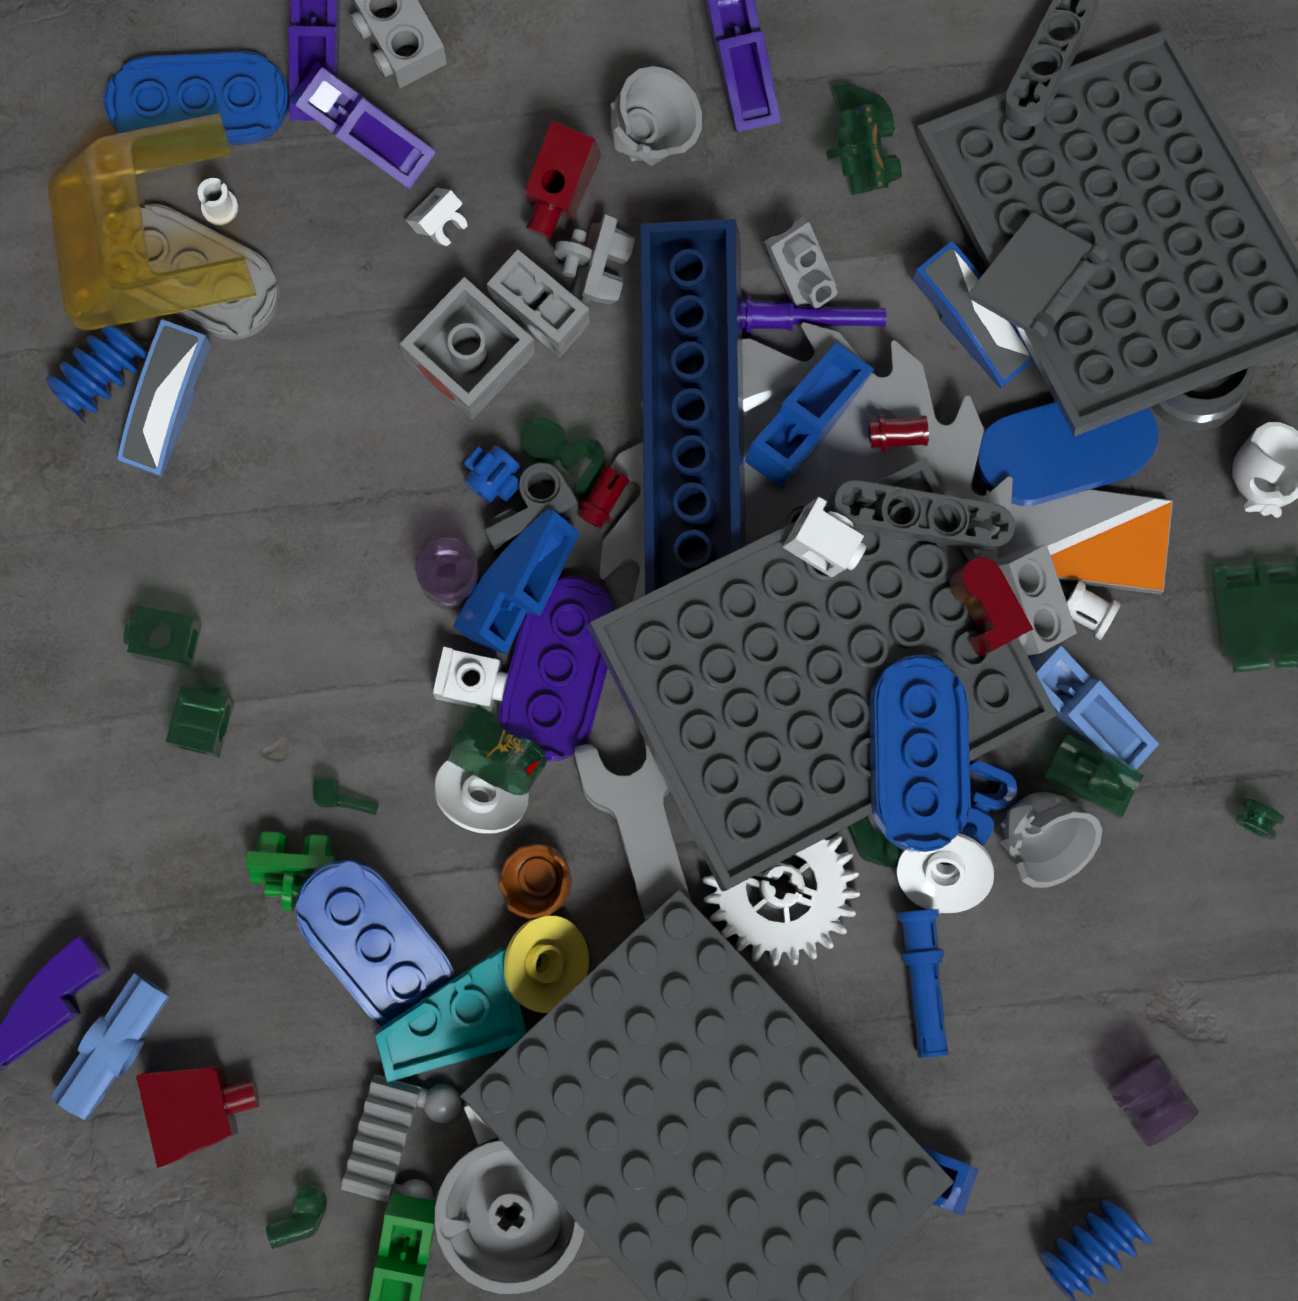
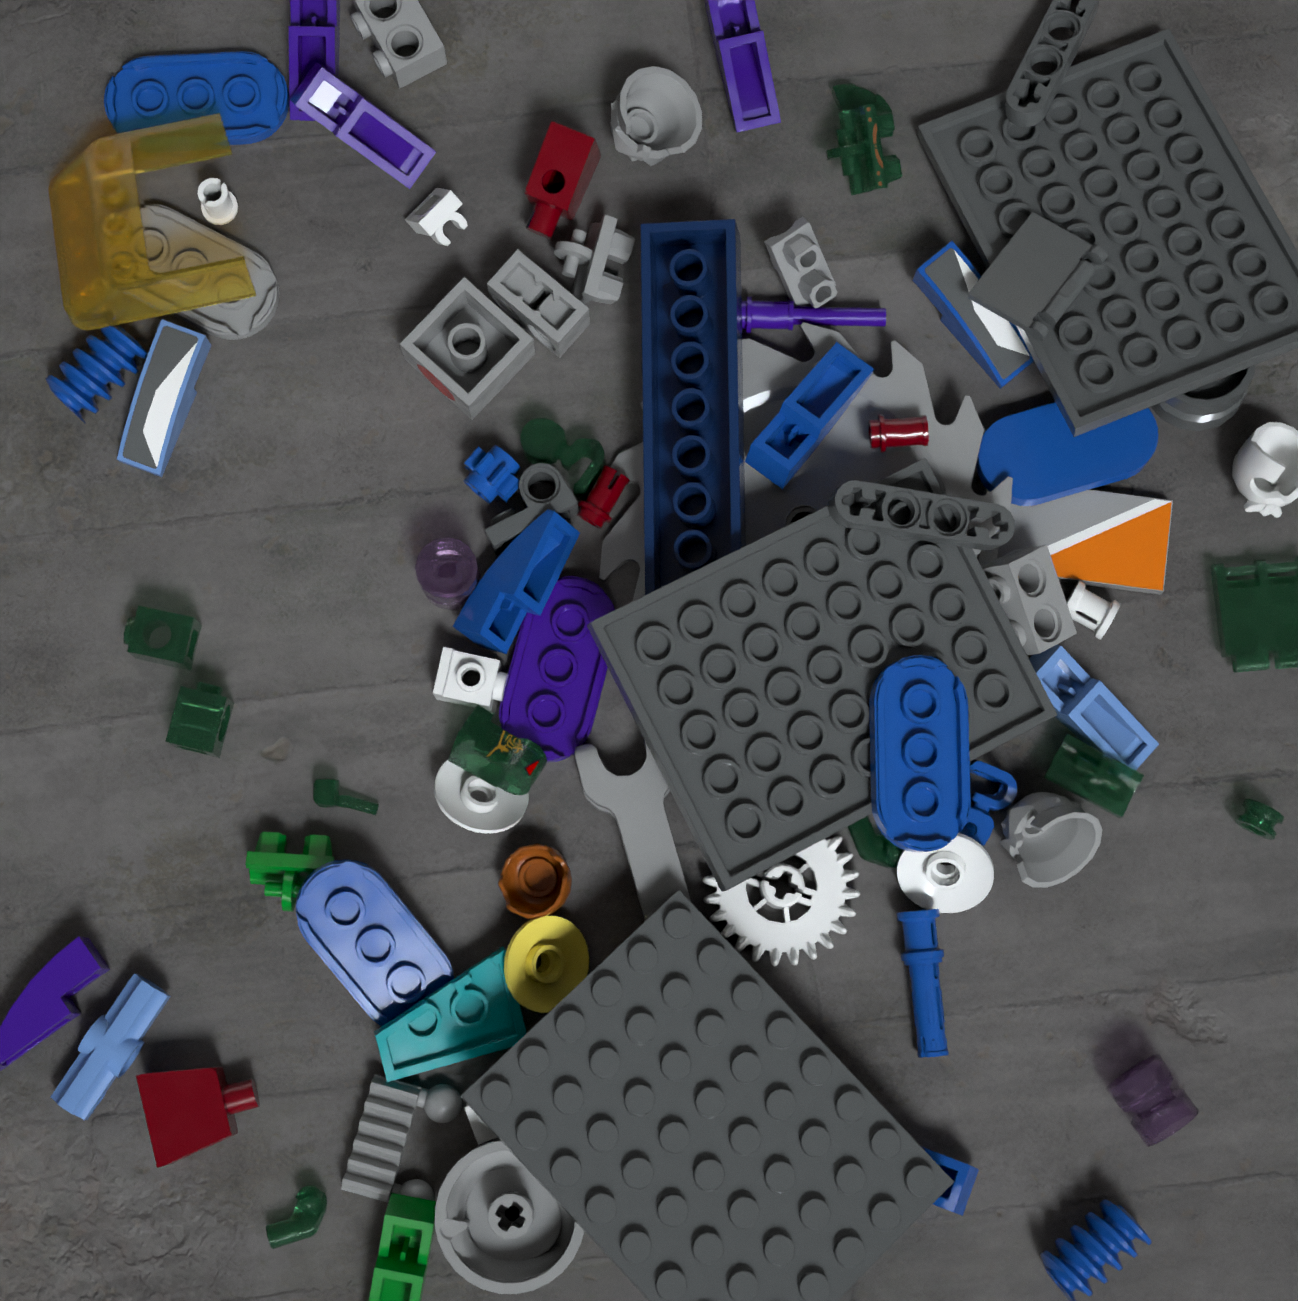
(825, 539): white brick -> none
(990, 604): dark red leg -> none

